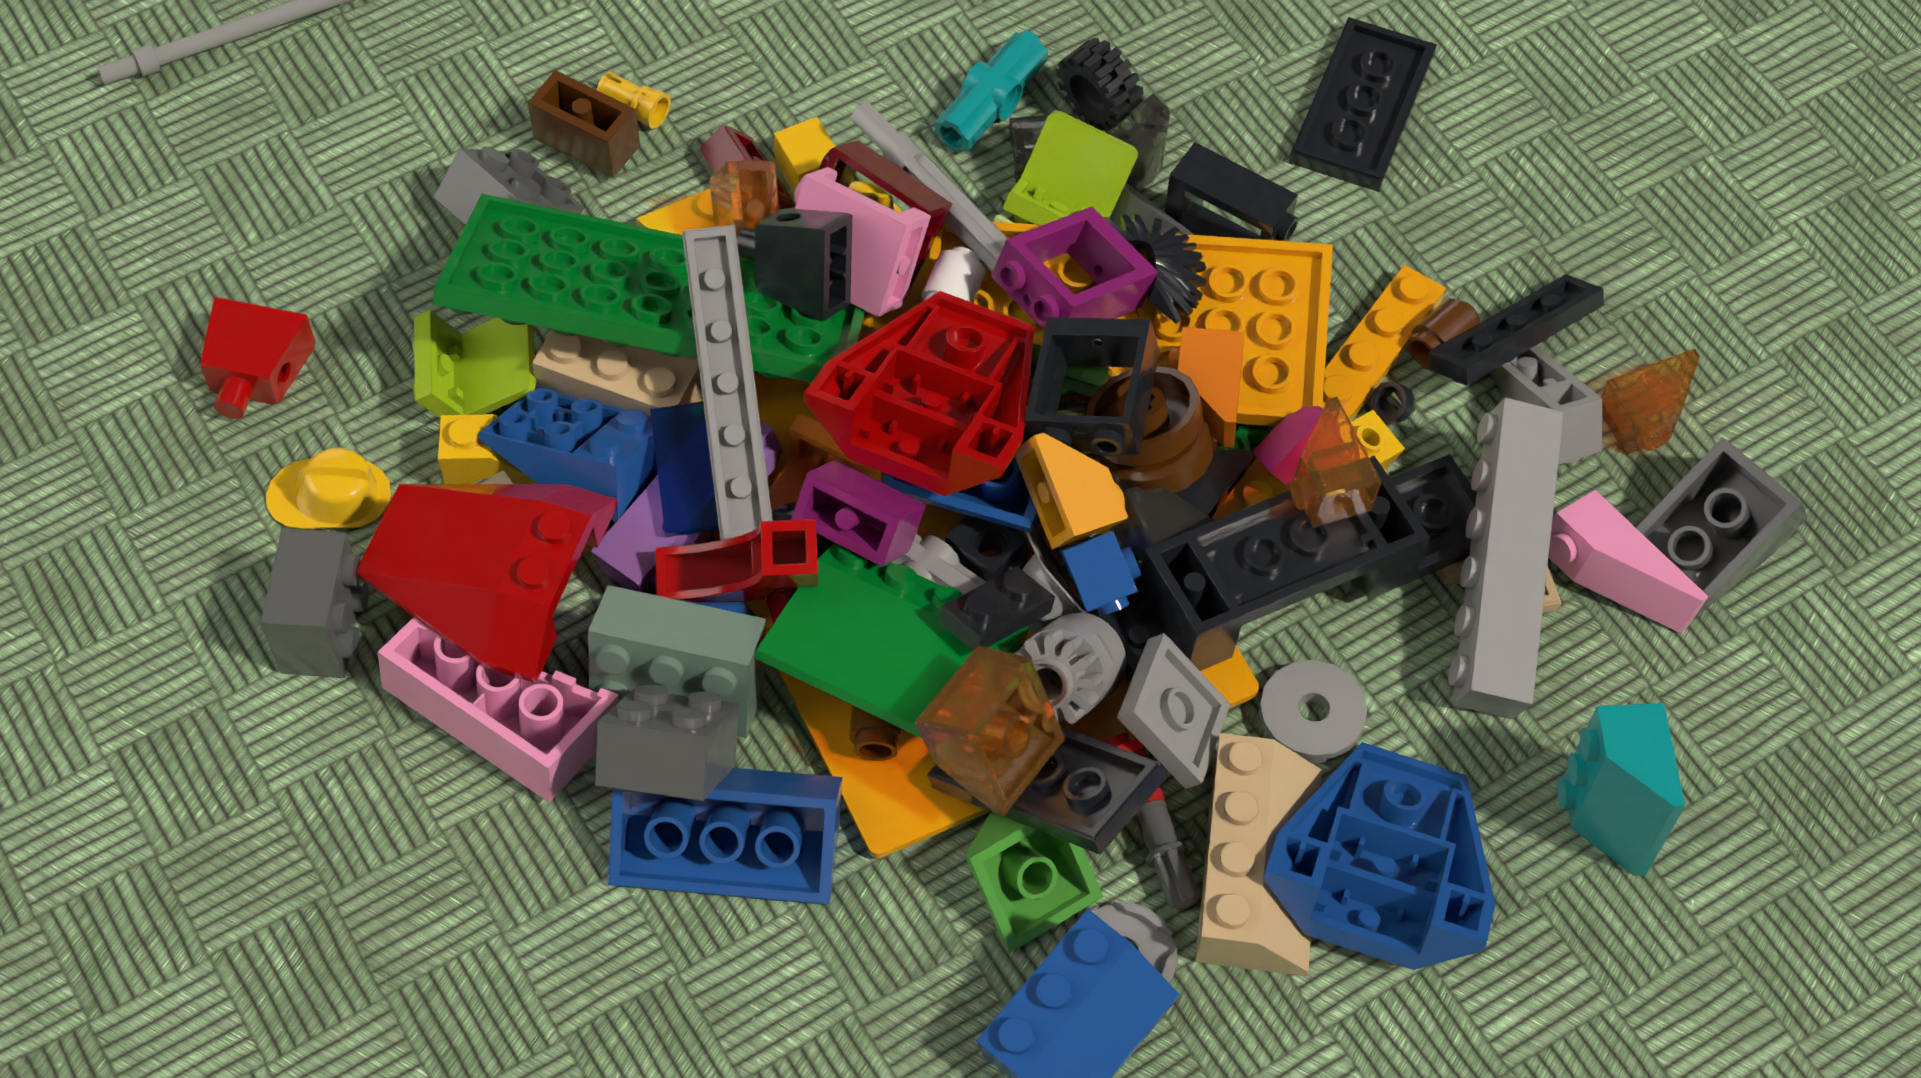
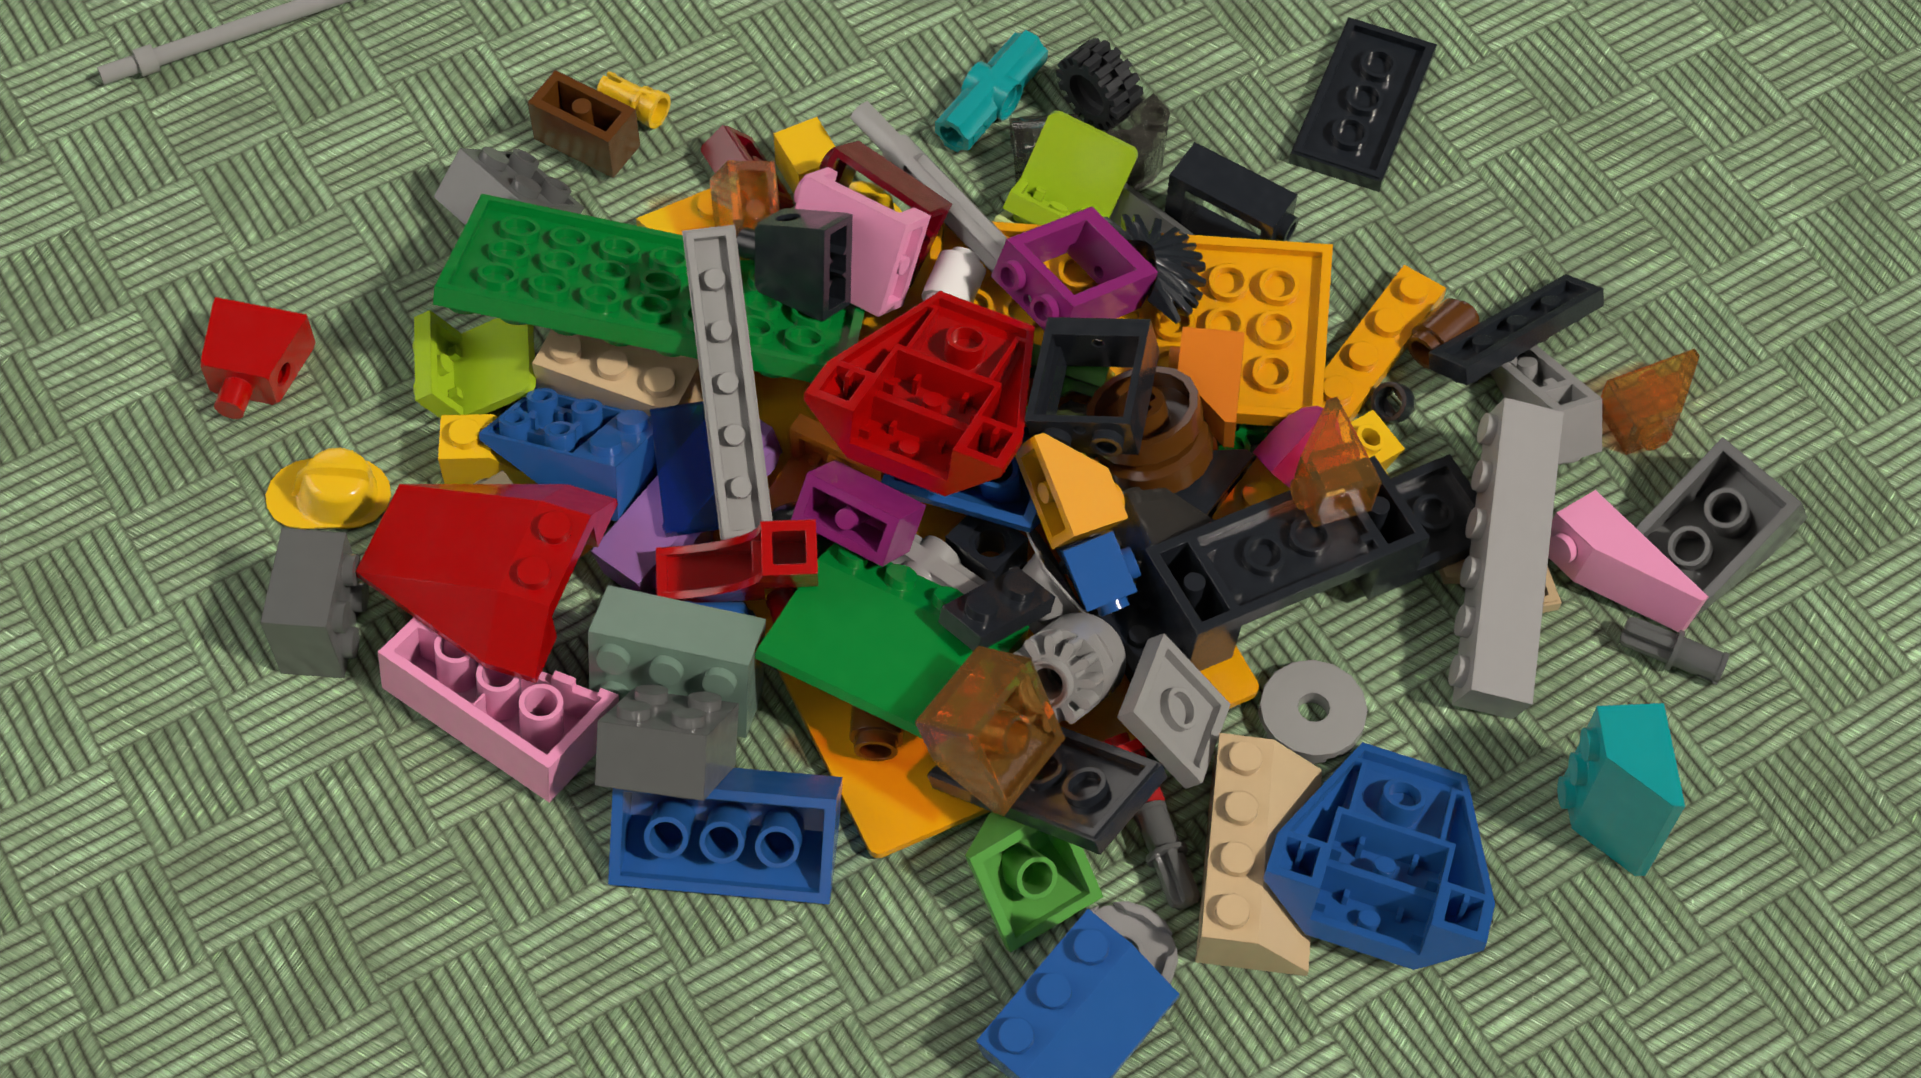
(1674, 649): none -> dark grey axle

